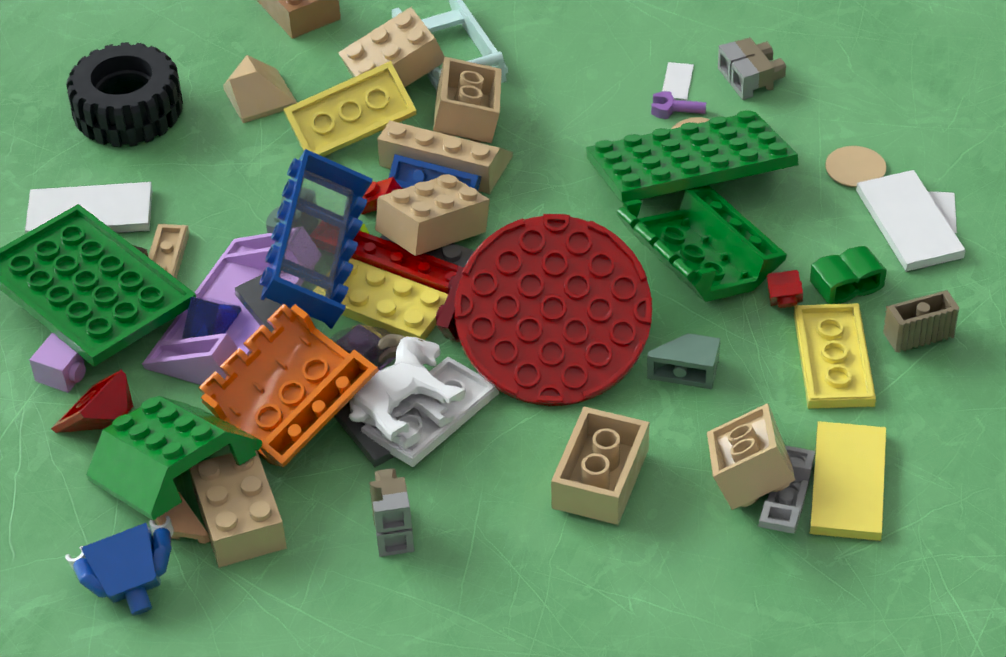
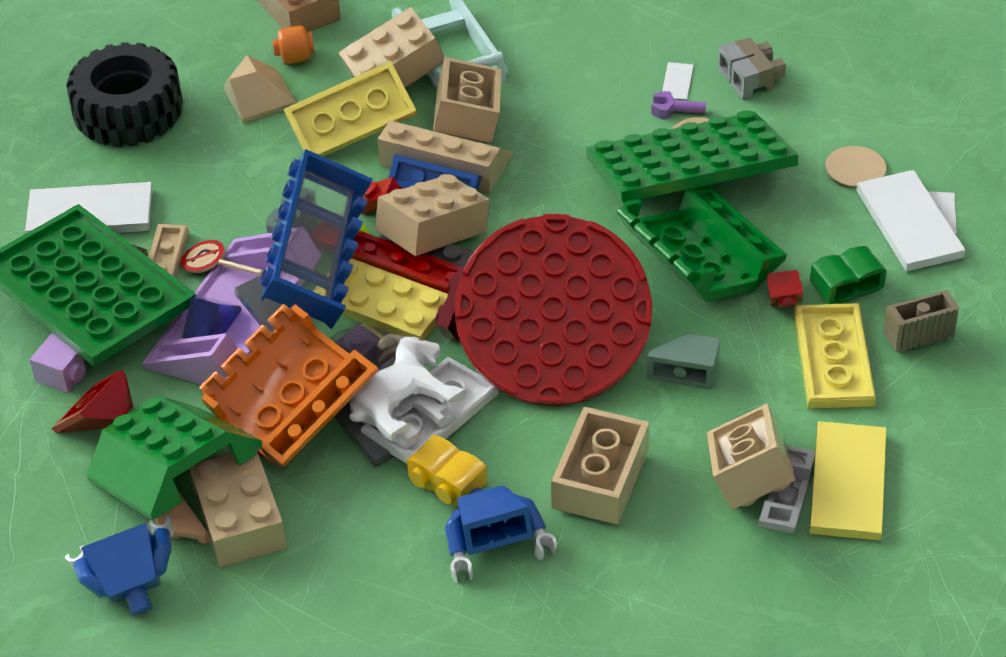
(208, 255): none -> tan piece
(294, 44): none -> orange head
(391, 513): light grey hips -> none
(446, 470): none -> yellow brick
(491, 521): none -> blue torso

